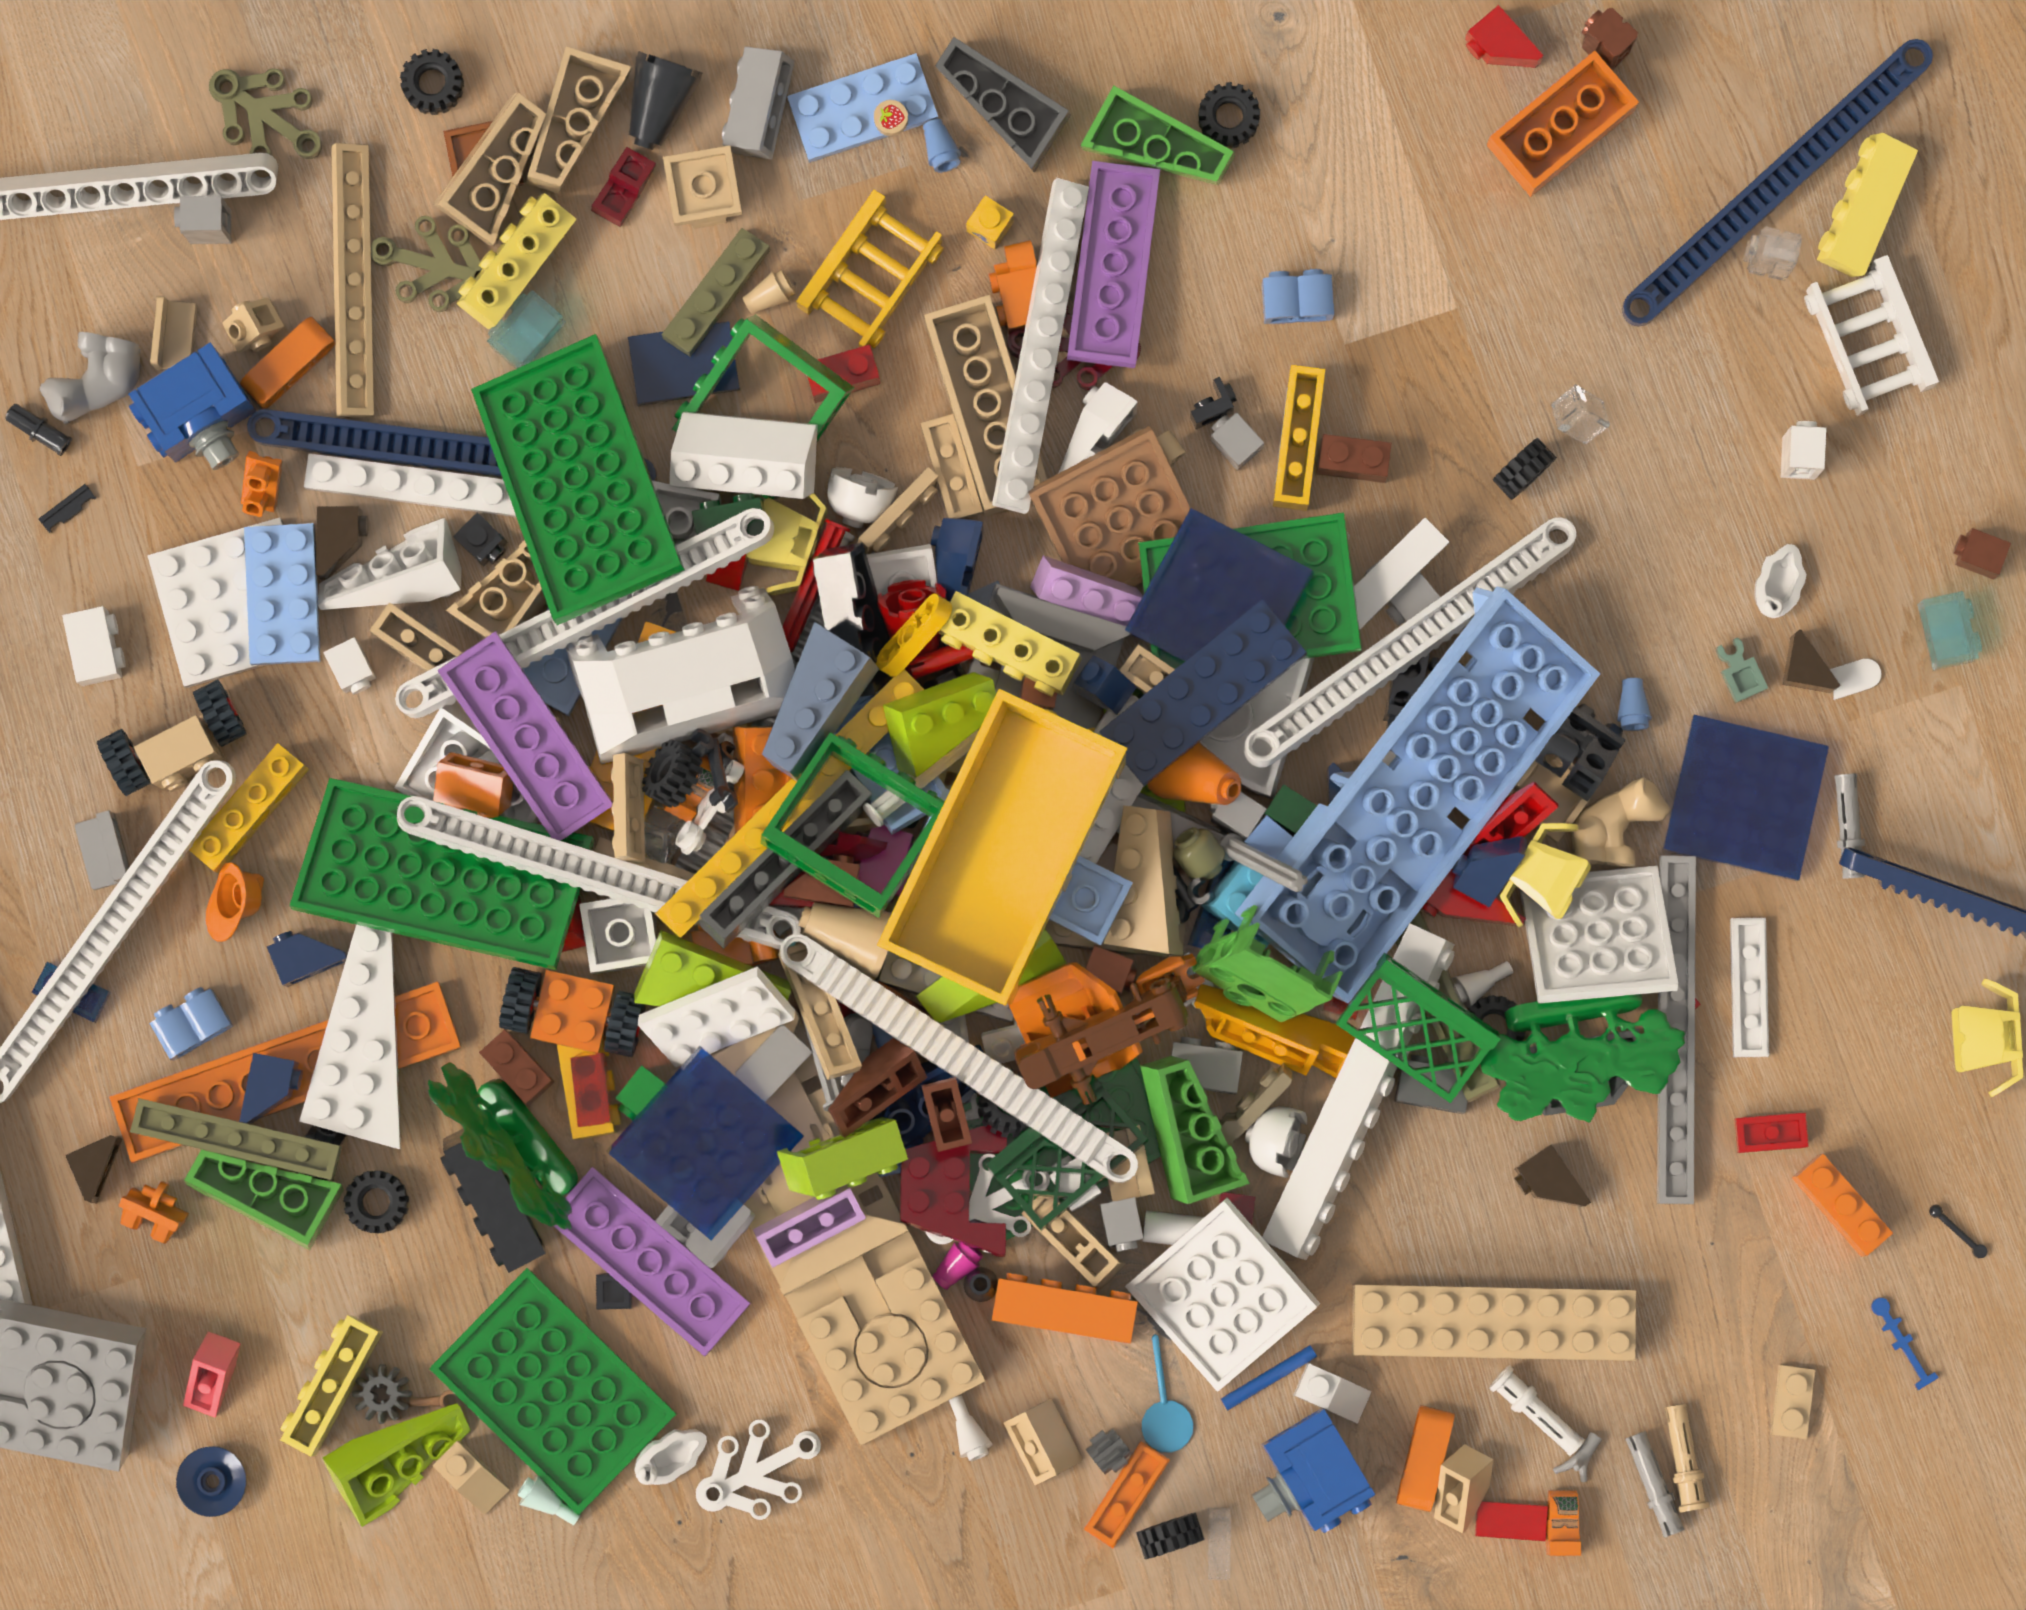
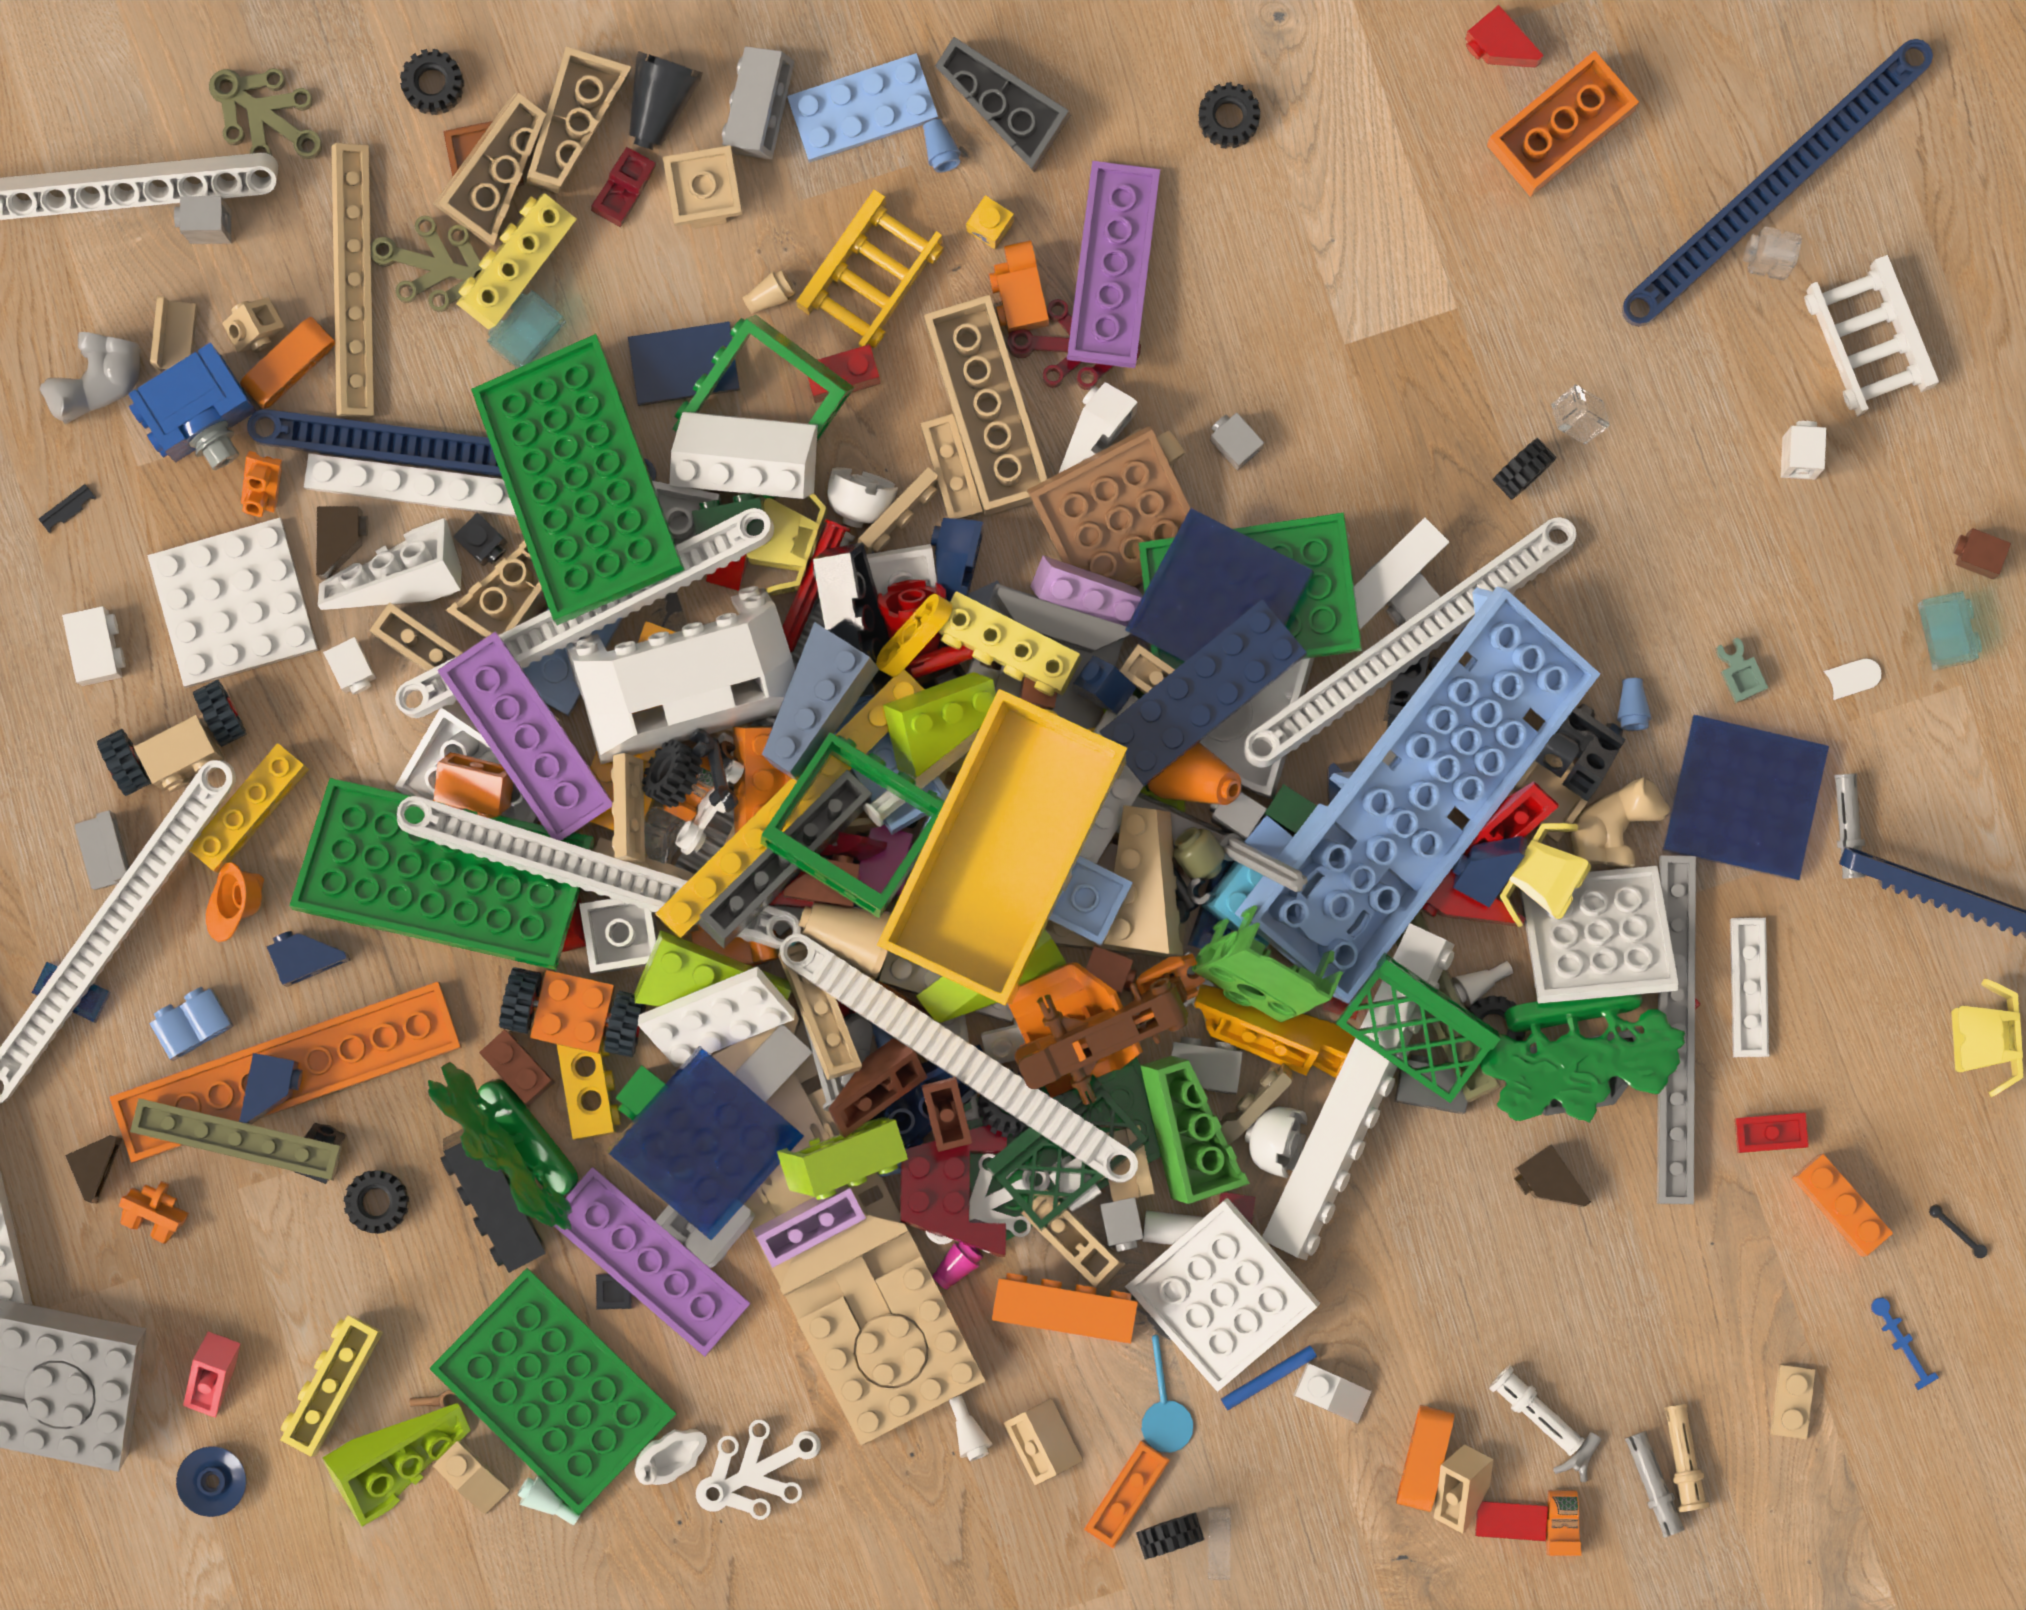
(38, 429): black axle -> none
(272, 1197): bright green wedge -> none
(282, 594): light blue plate -> none
(358, 1059): white wing -> none
(370, 1397): dark grey gear -> none
(591, 1090): clear red panel -> none
(716, 292): olive plate -> none
(890, 117): tile -> none
(989, 1292): black cone -> none
(1040, 346): white plate -> none
(1108, 1451): dark grey gear -> none
(1150, 138): bright green wedge -> none
(1208, 410): black bracket -> none
(1297, 297): medium blue brick -> none
(1298, 437): yellow brick -> none
(1313, 1475): blue piece -> none
(1354, 458): copper brick -> none
(1494, 1322): tan brick -> none
(1609, 37): copper brick -> none
(1780, 582): white arm -> none
(1806, 667): dark brown slope -> none
(1866, 204): light yellow brick -> none

